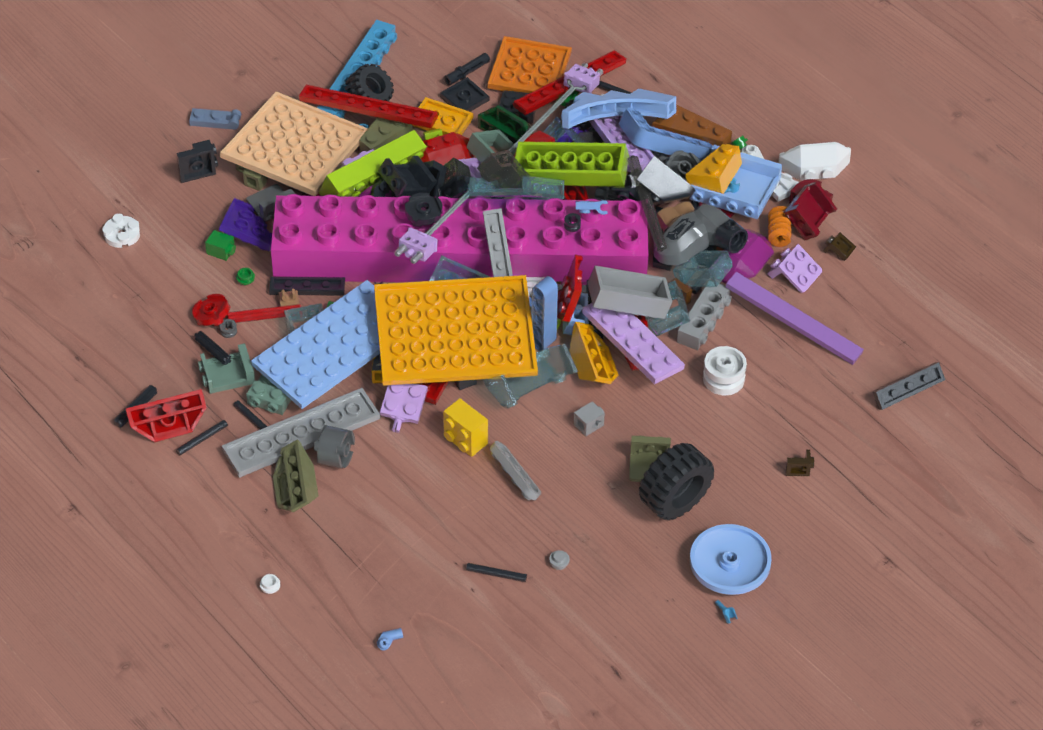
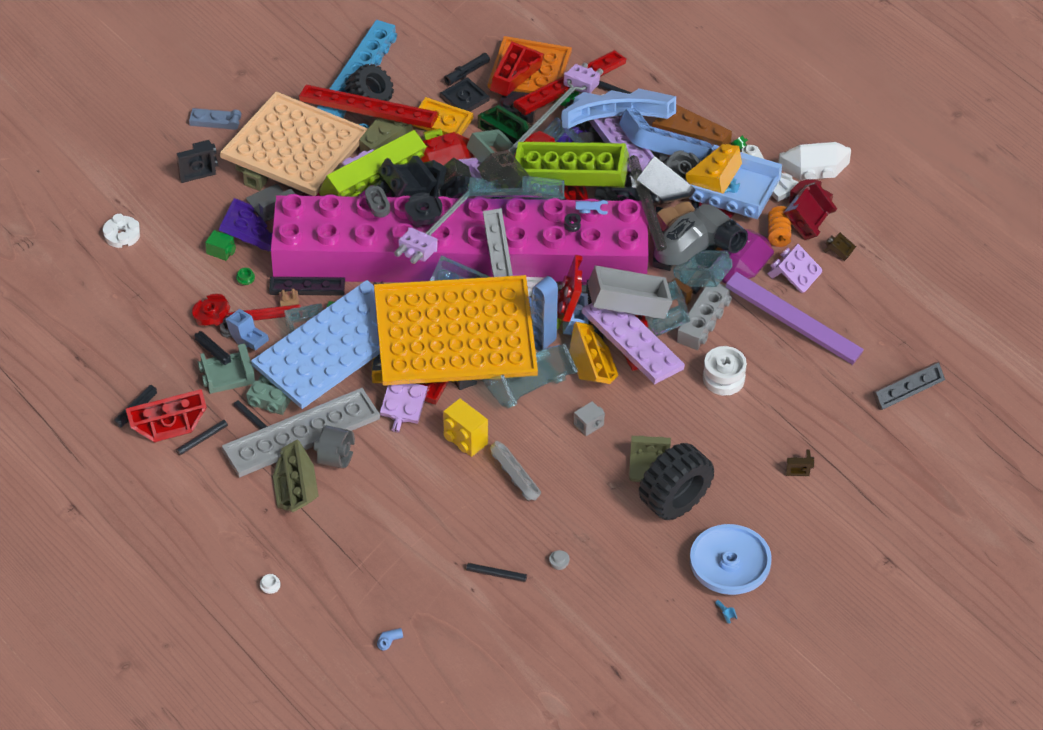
(243, 330): none -> medium blue brick
(377, 201): none -> dark grey plate
(515, 68): none -> red wedge

